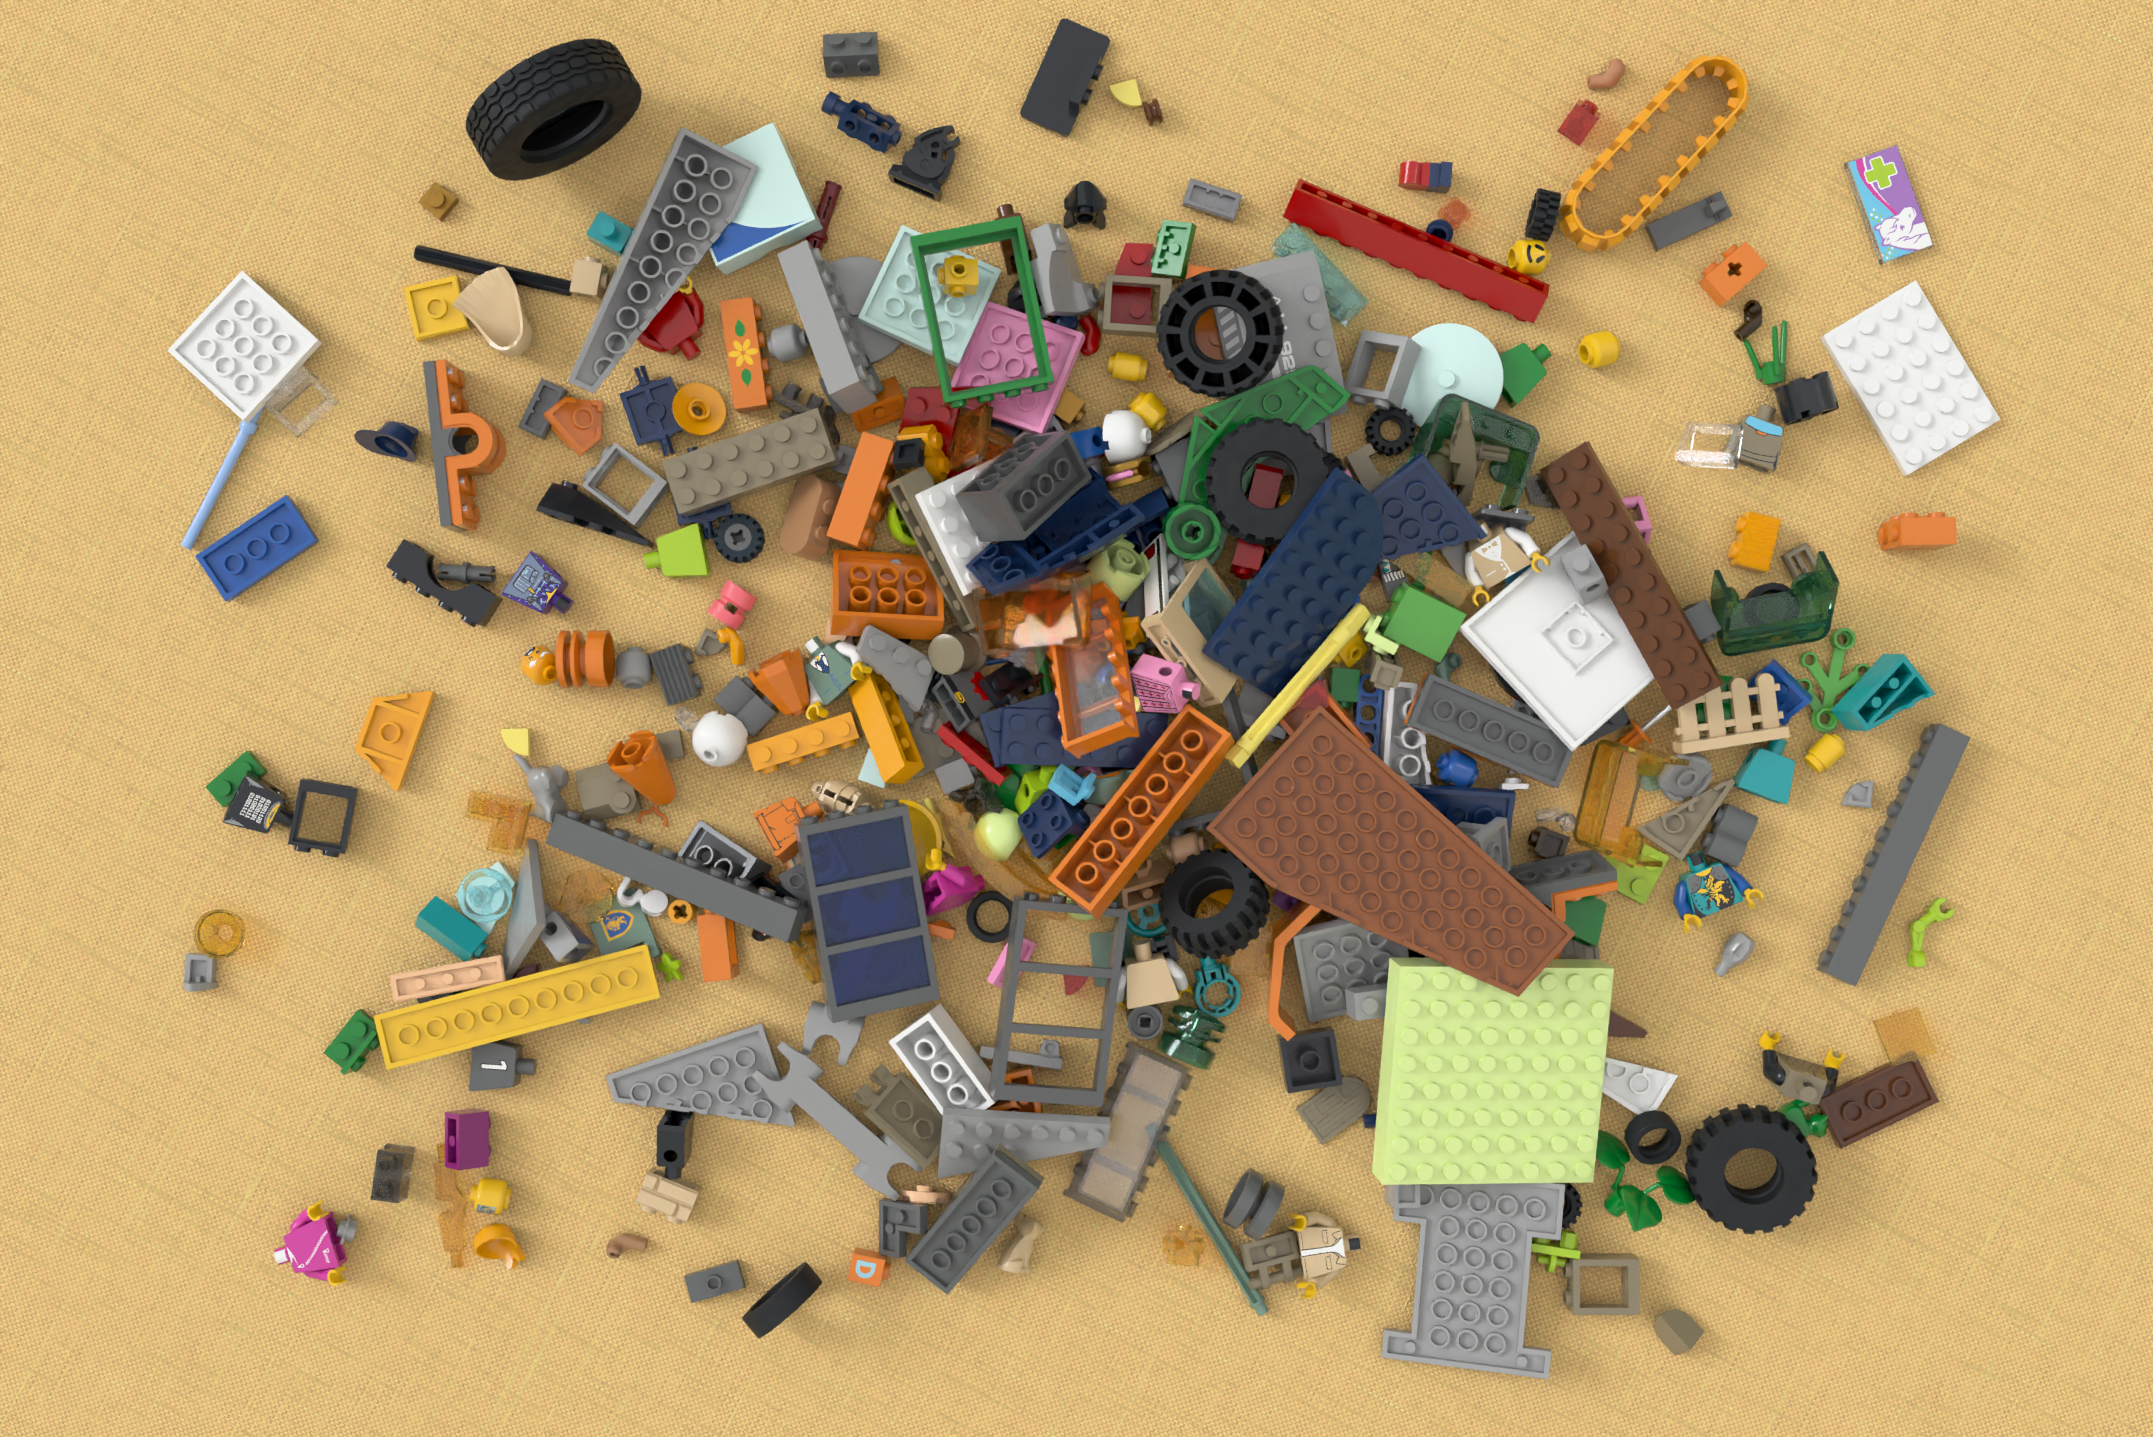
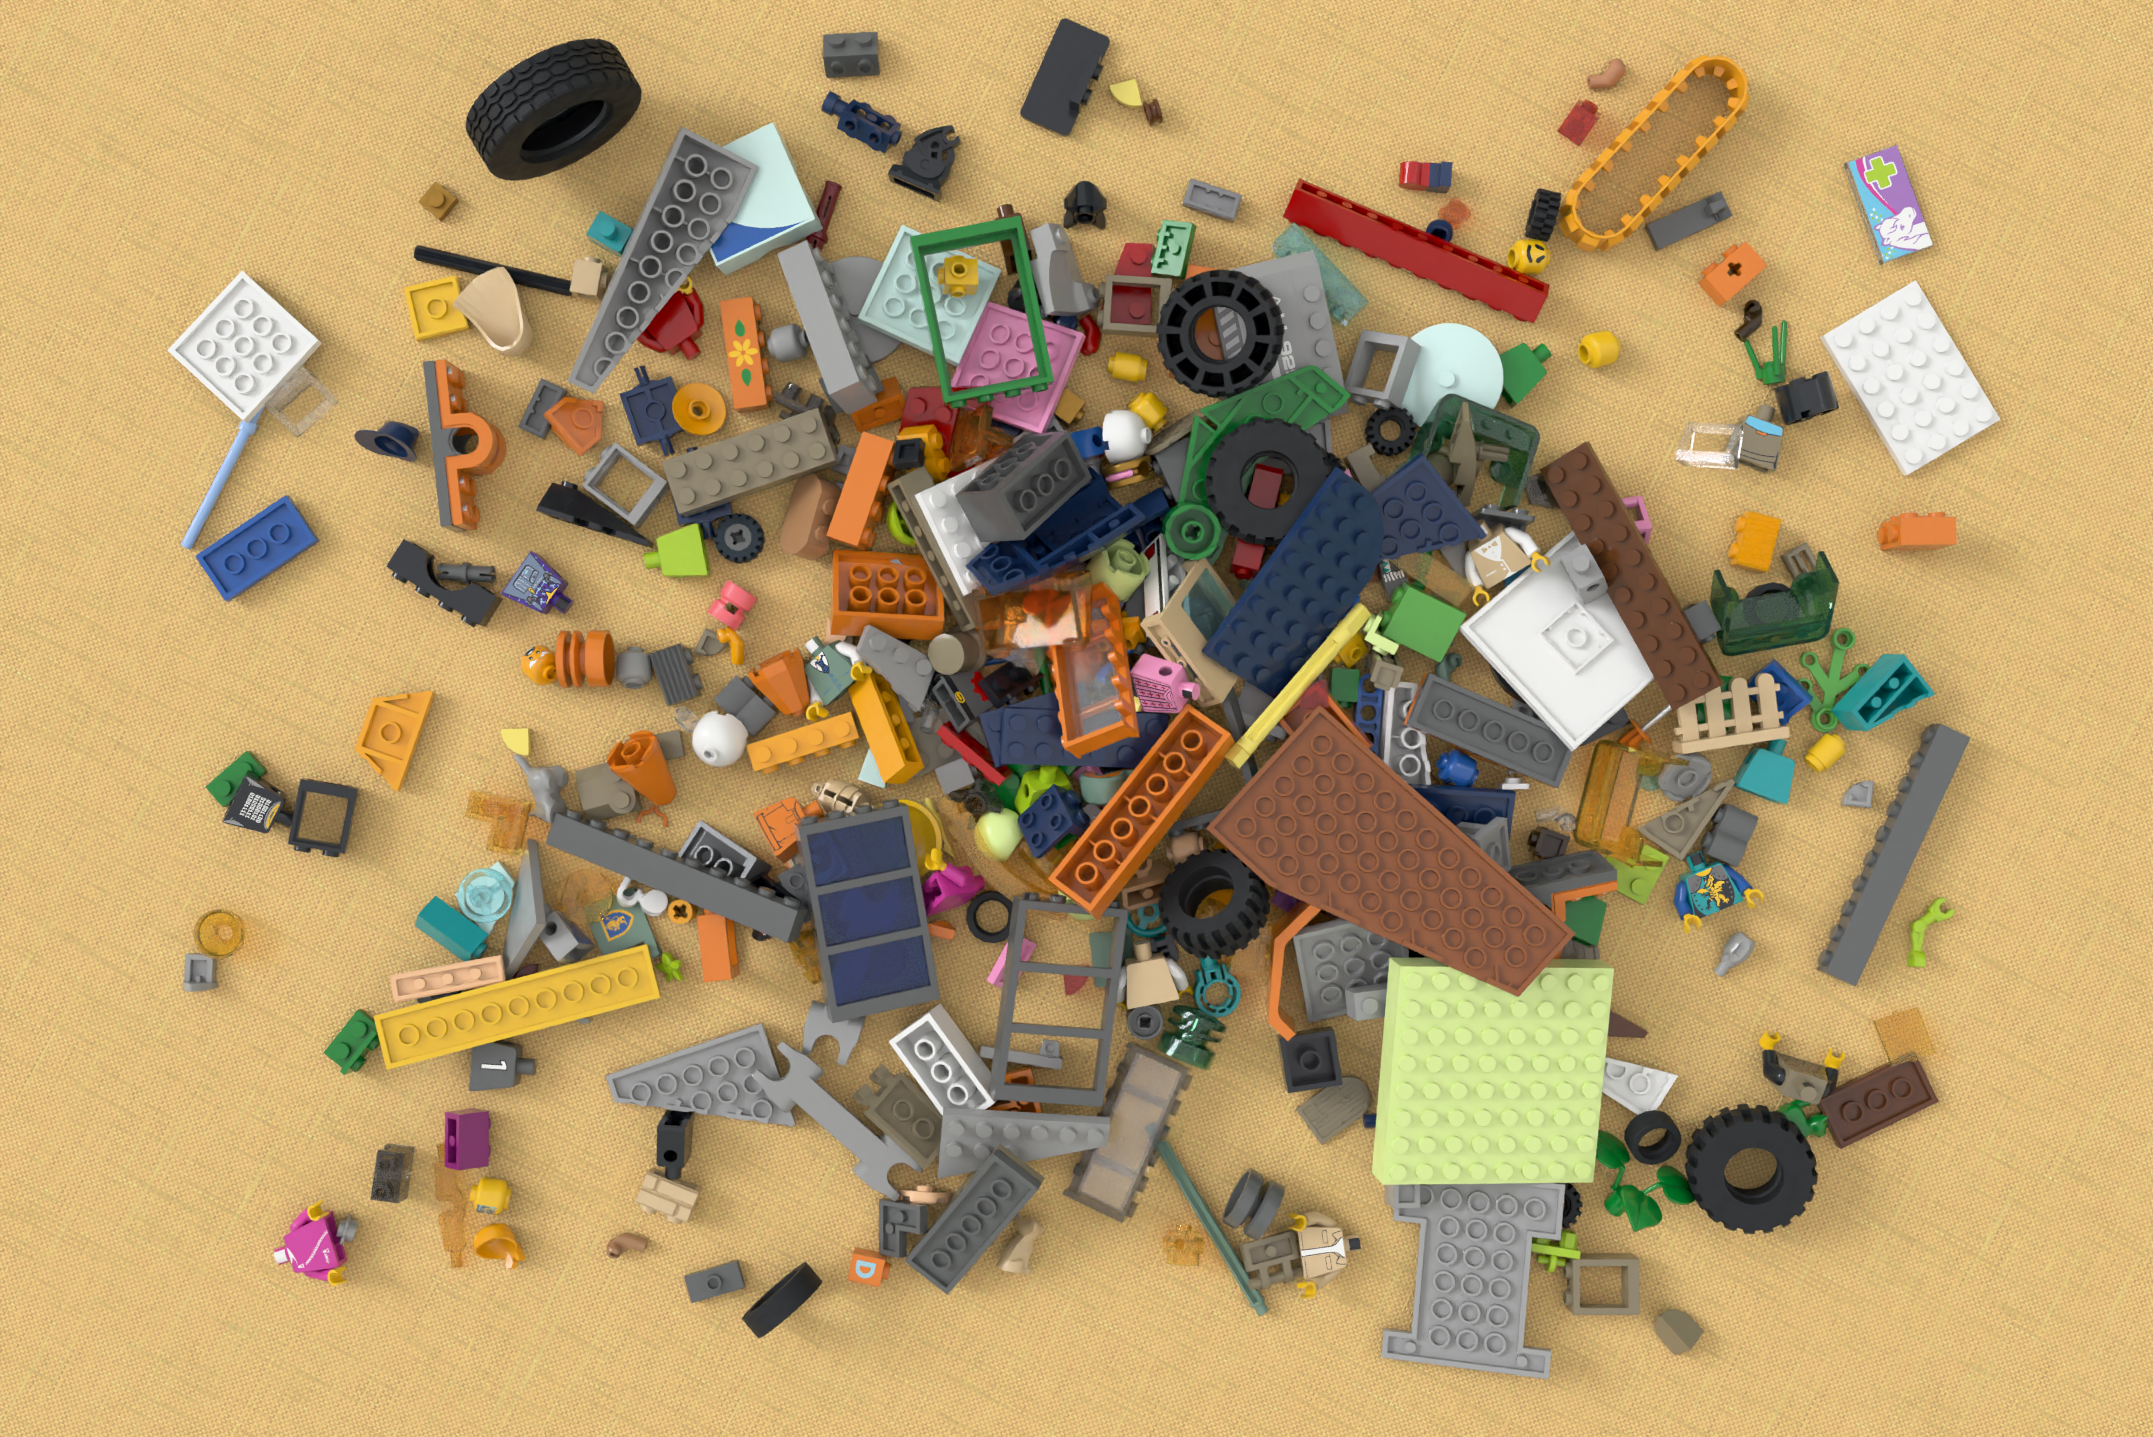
(1070, 785): medium azure bracket -> none

